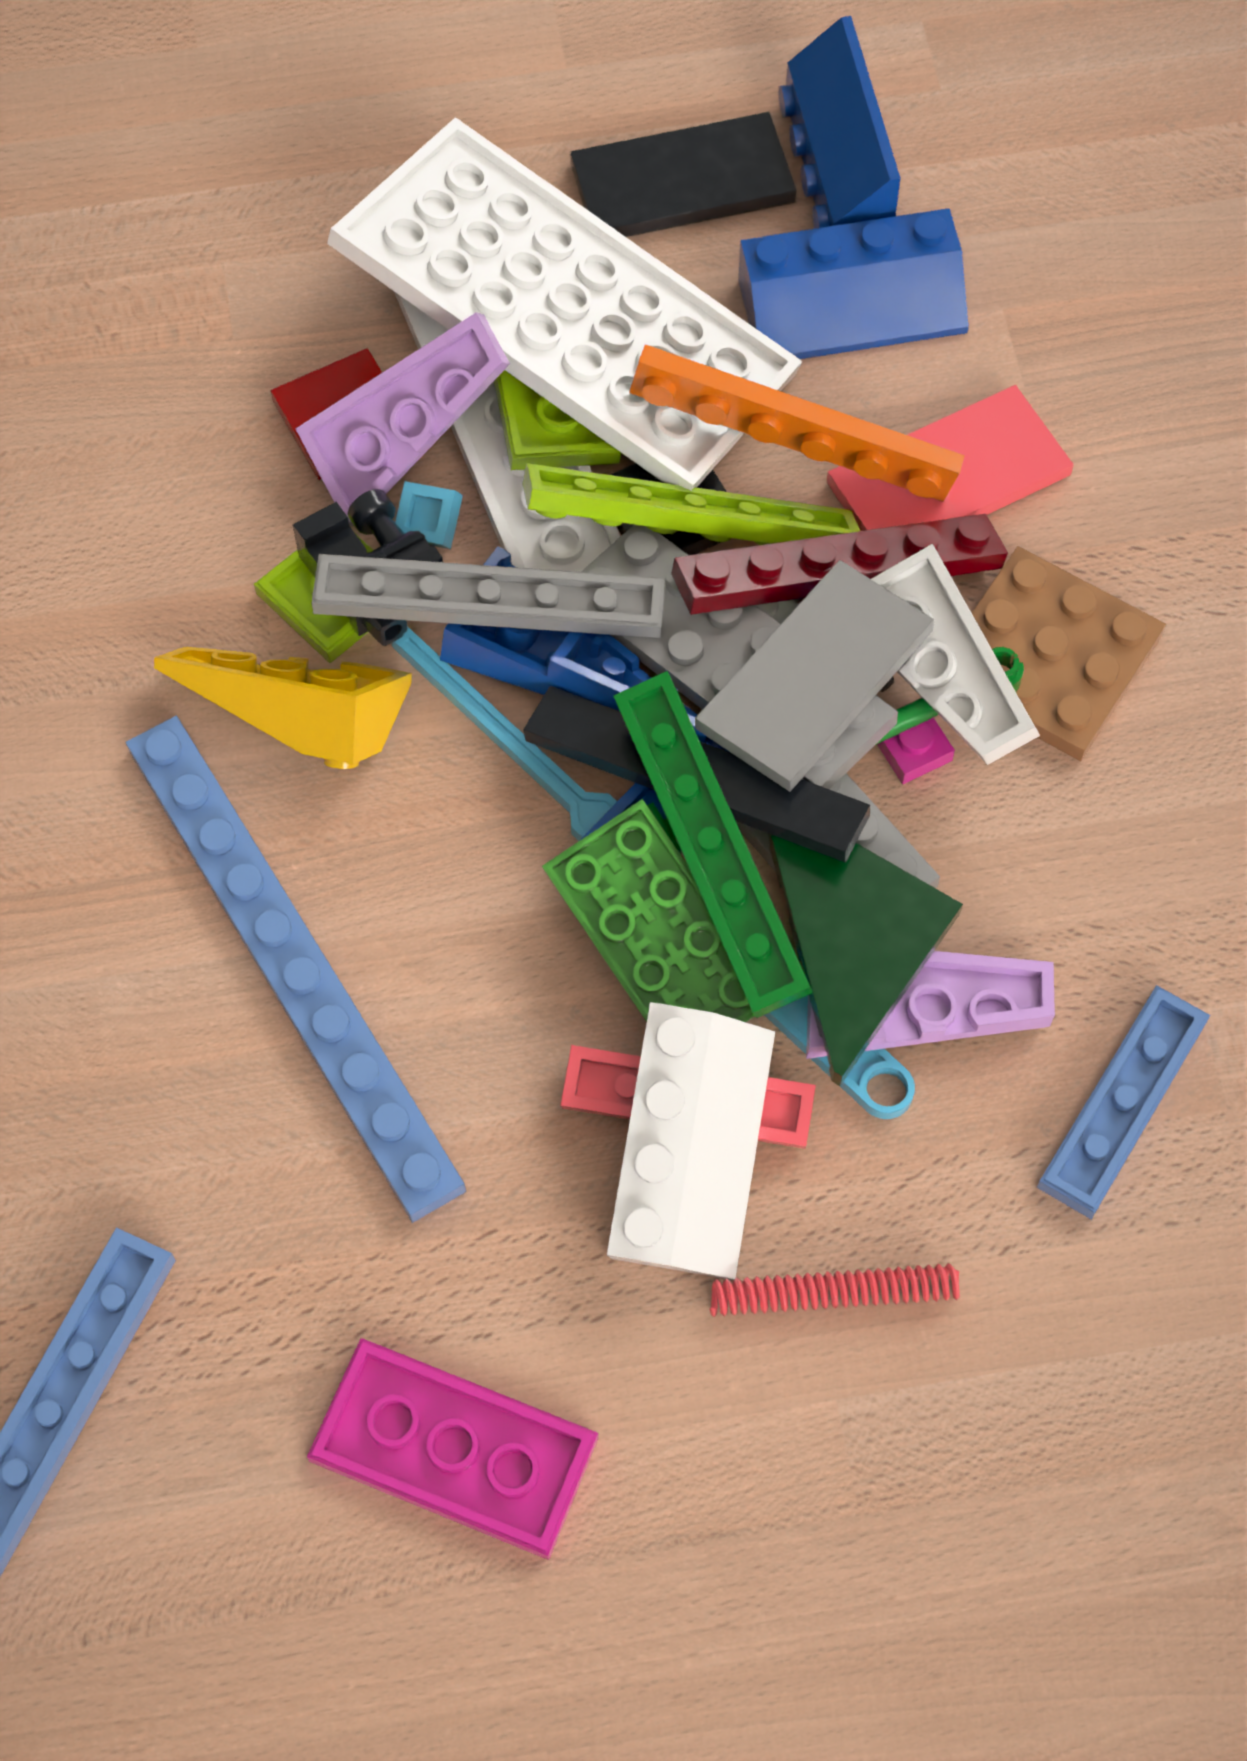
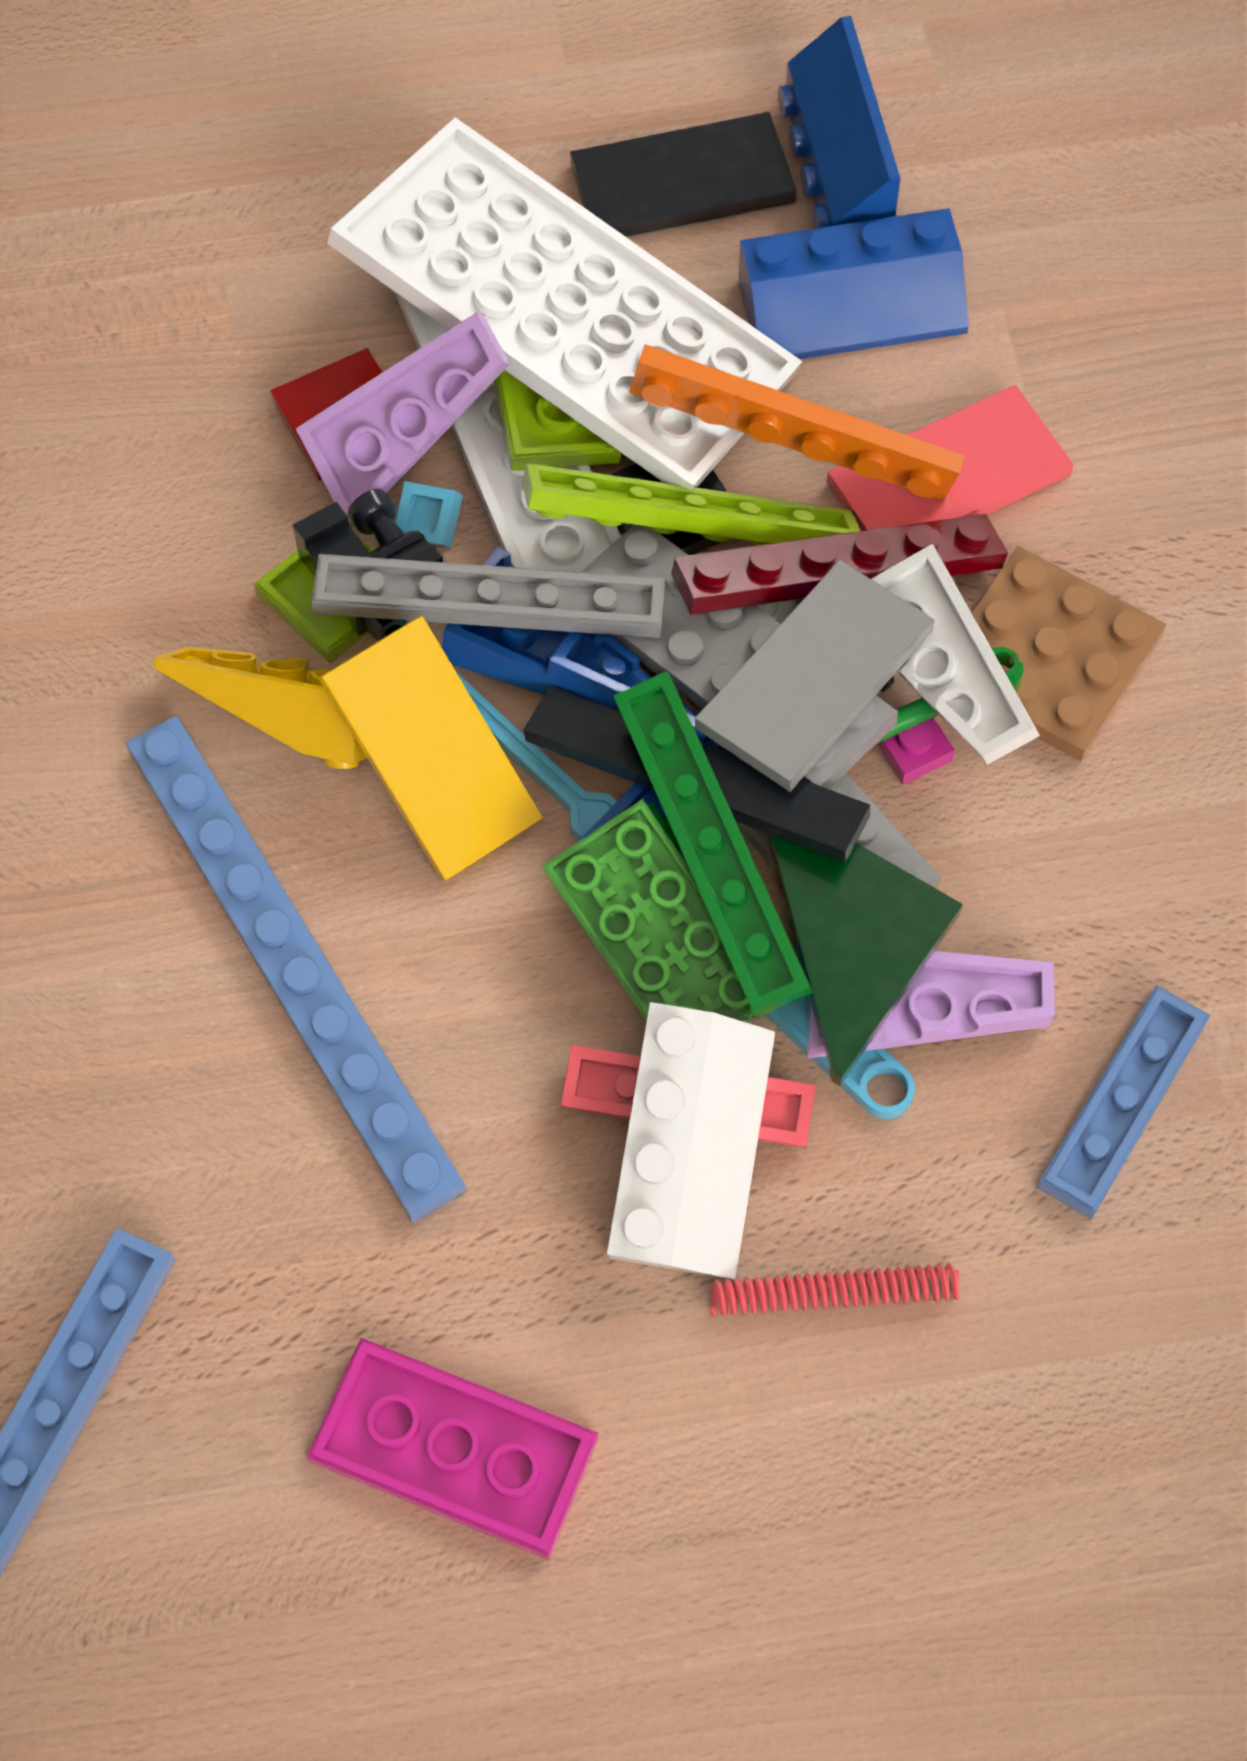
(431, 748): none -> yellow tile

